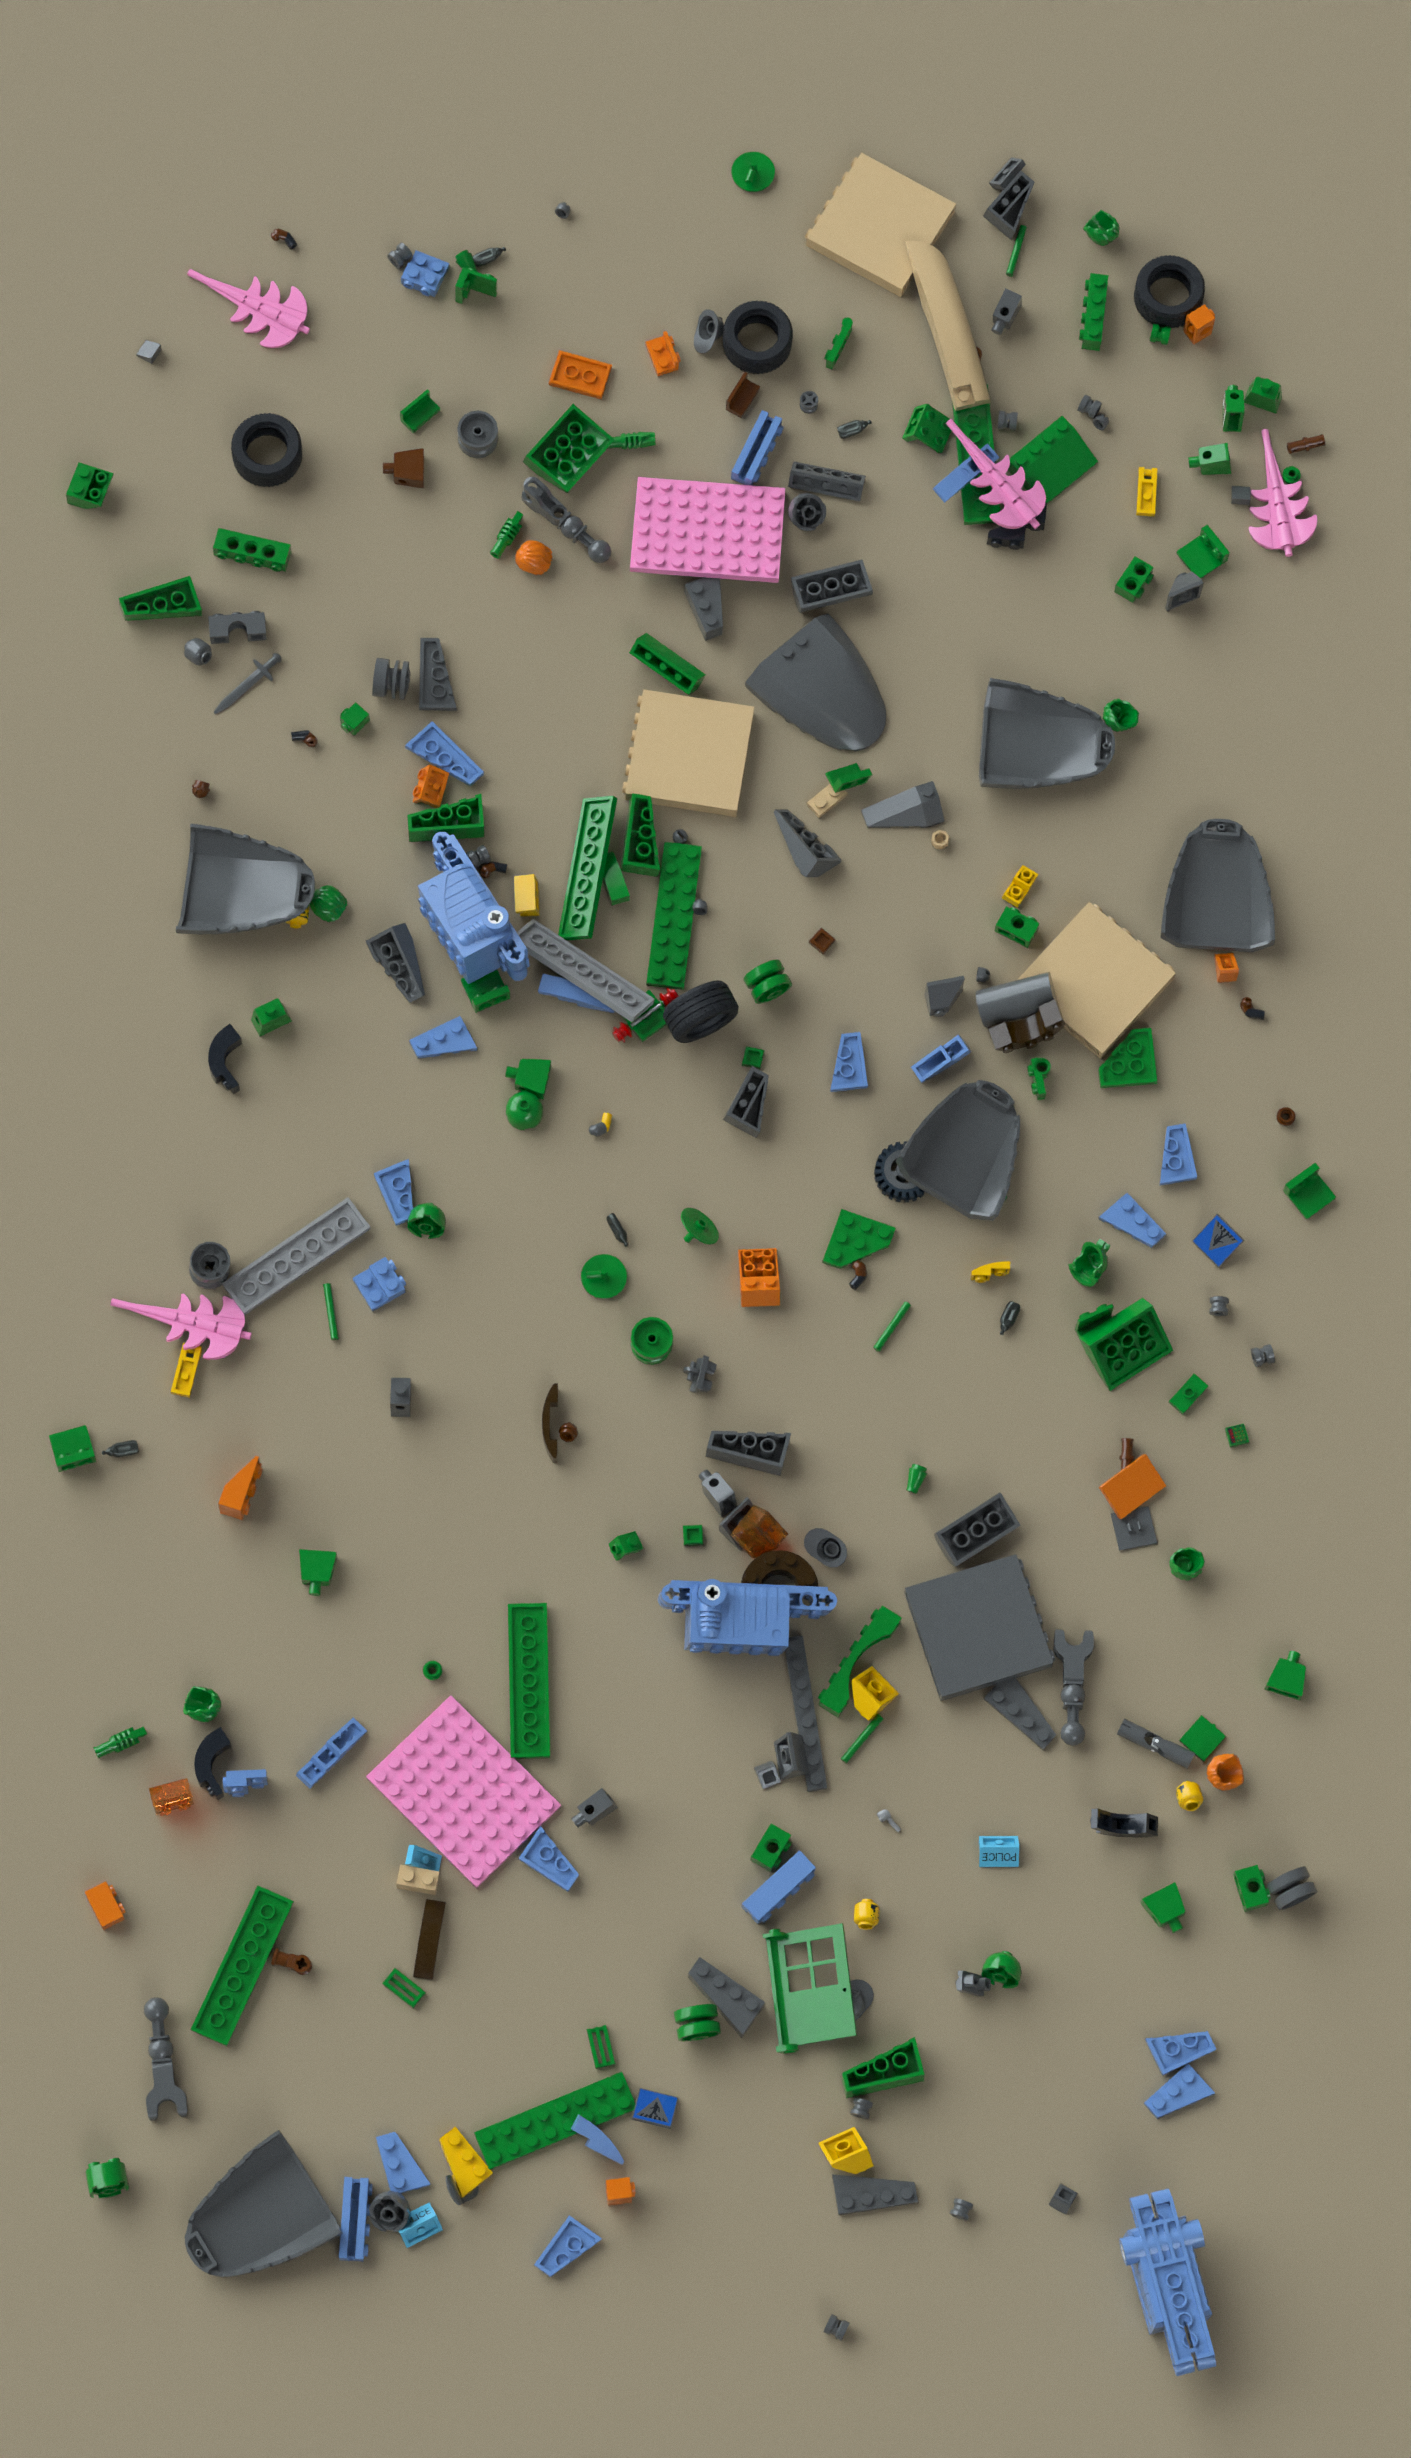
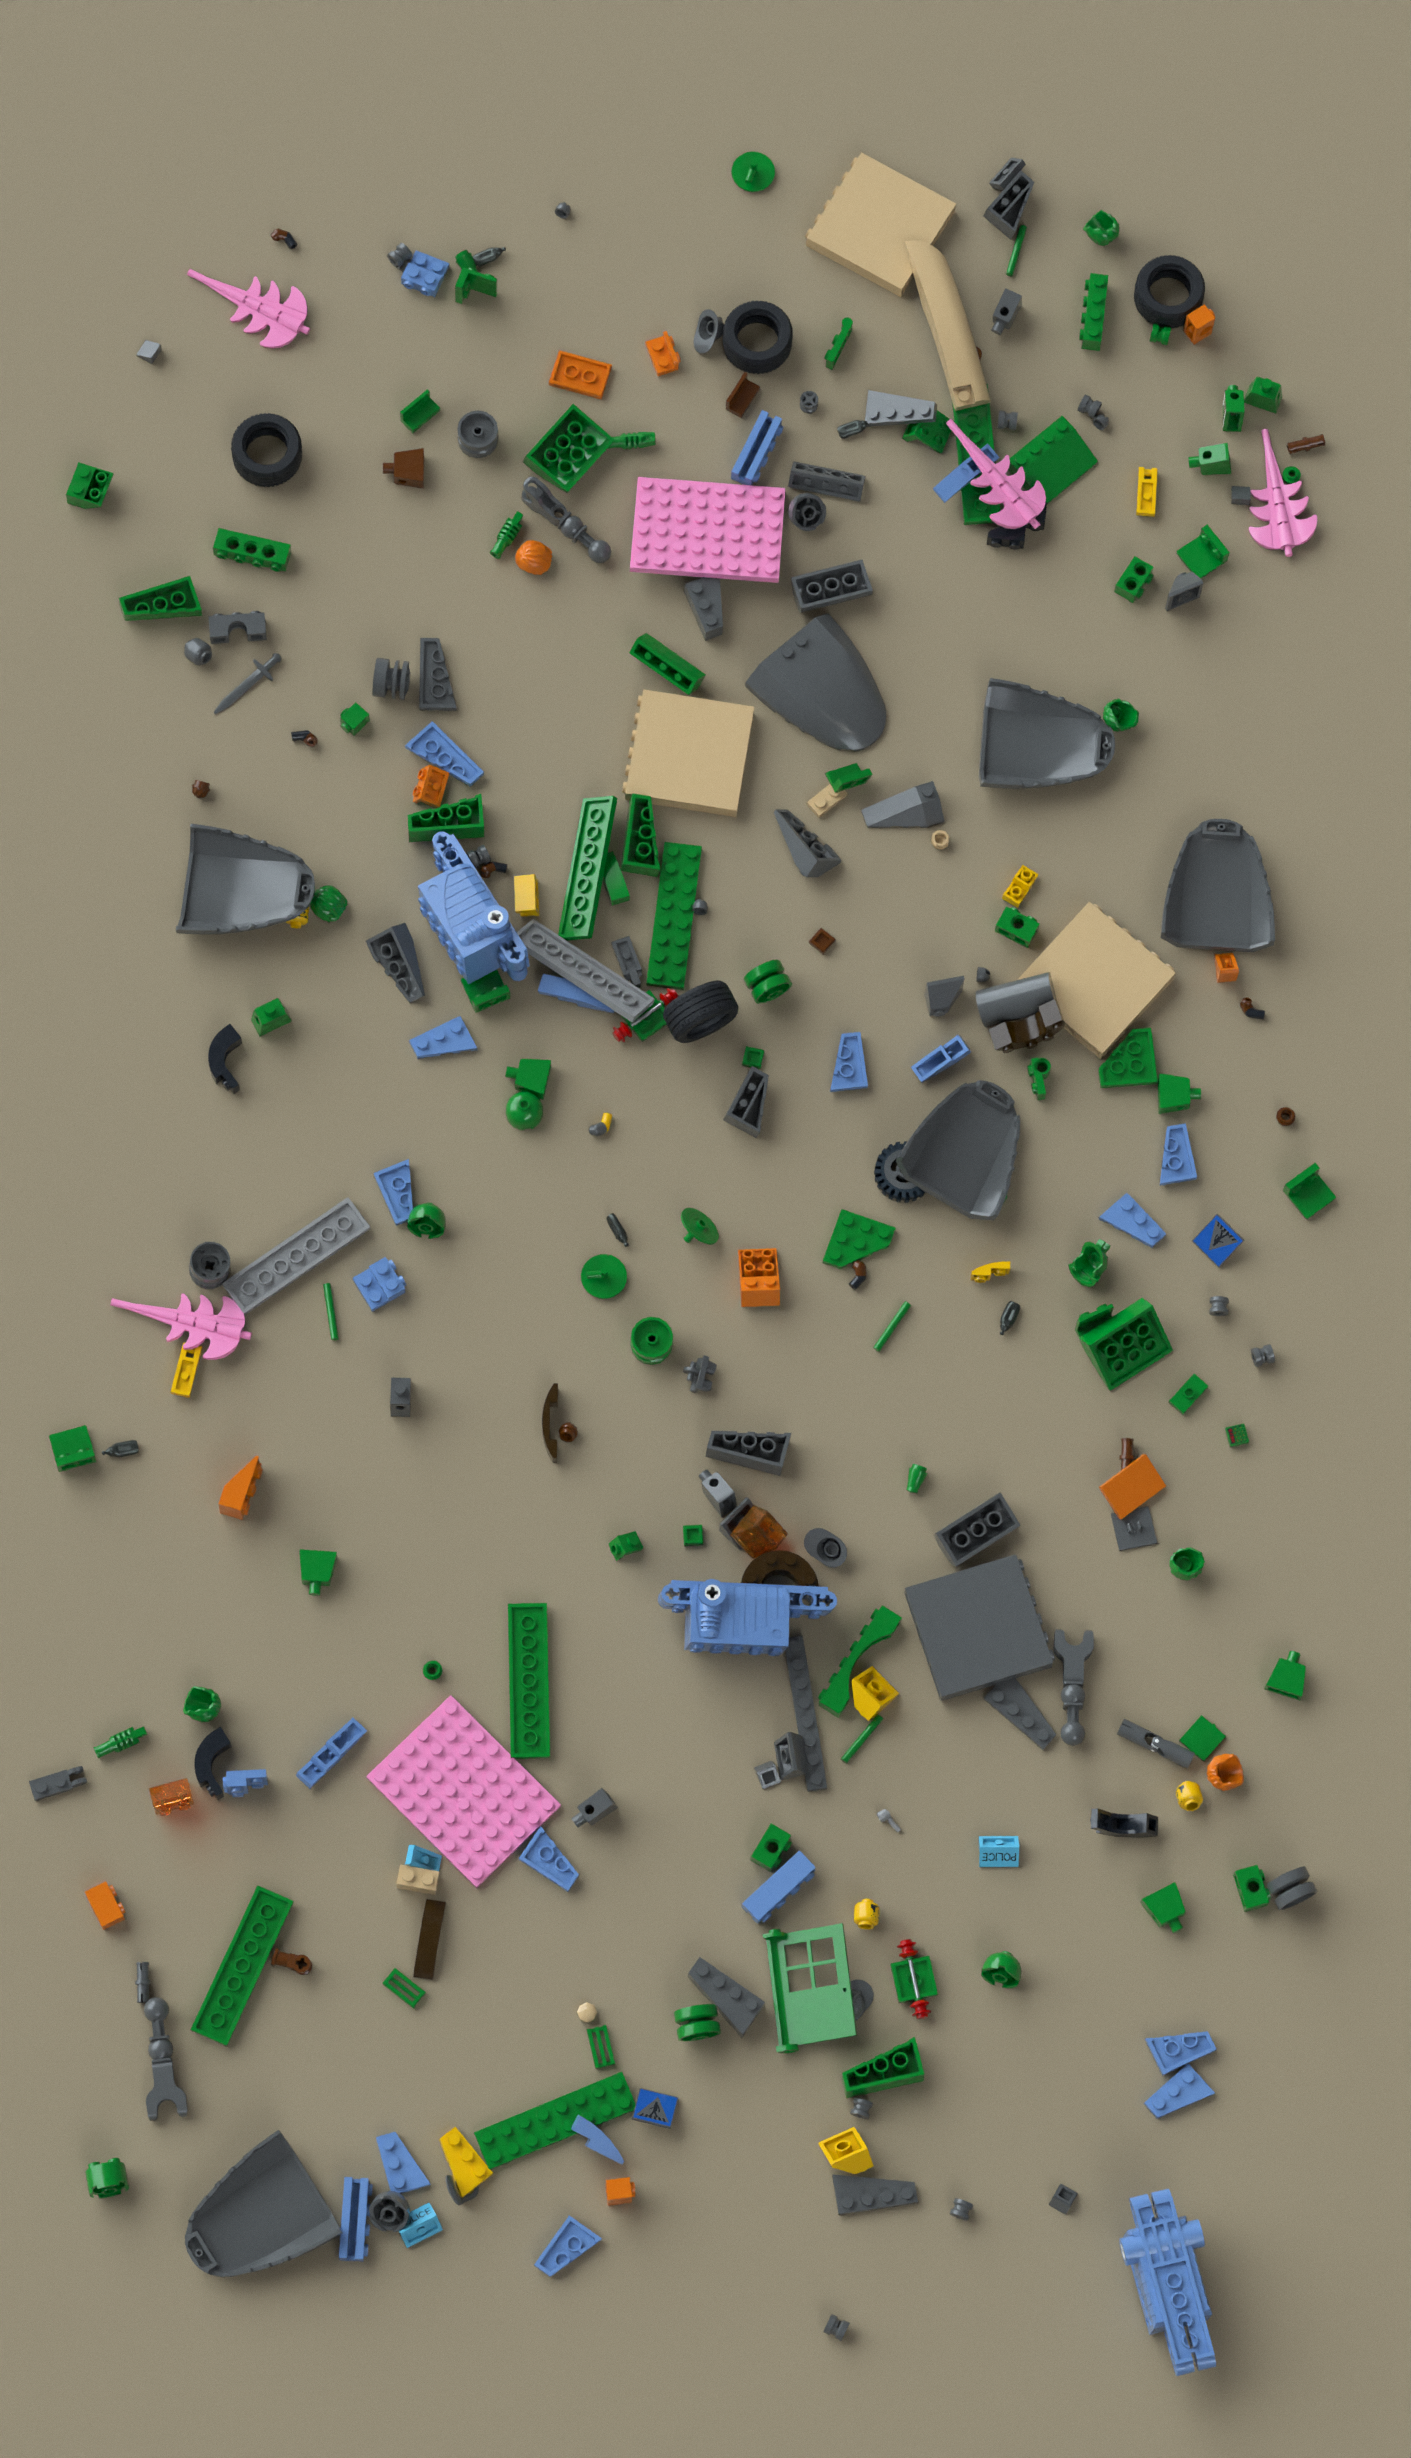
(56, 1783): none -> dark grey hinge
(142, 1982): none -> dark grey pin
(586, 2012): none -> tan tile
(627, 960): none -> dark grey hinge
(677, 839): dark grey hinge -> none
(895, 410): none -> wing
(914, 1979): none -> green plate
(972, 1983): dark grey hips -> none
(1175, 1093): none -> green torso

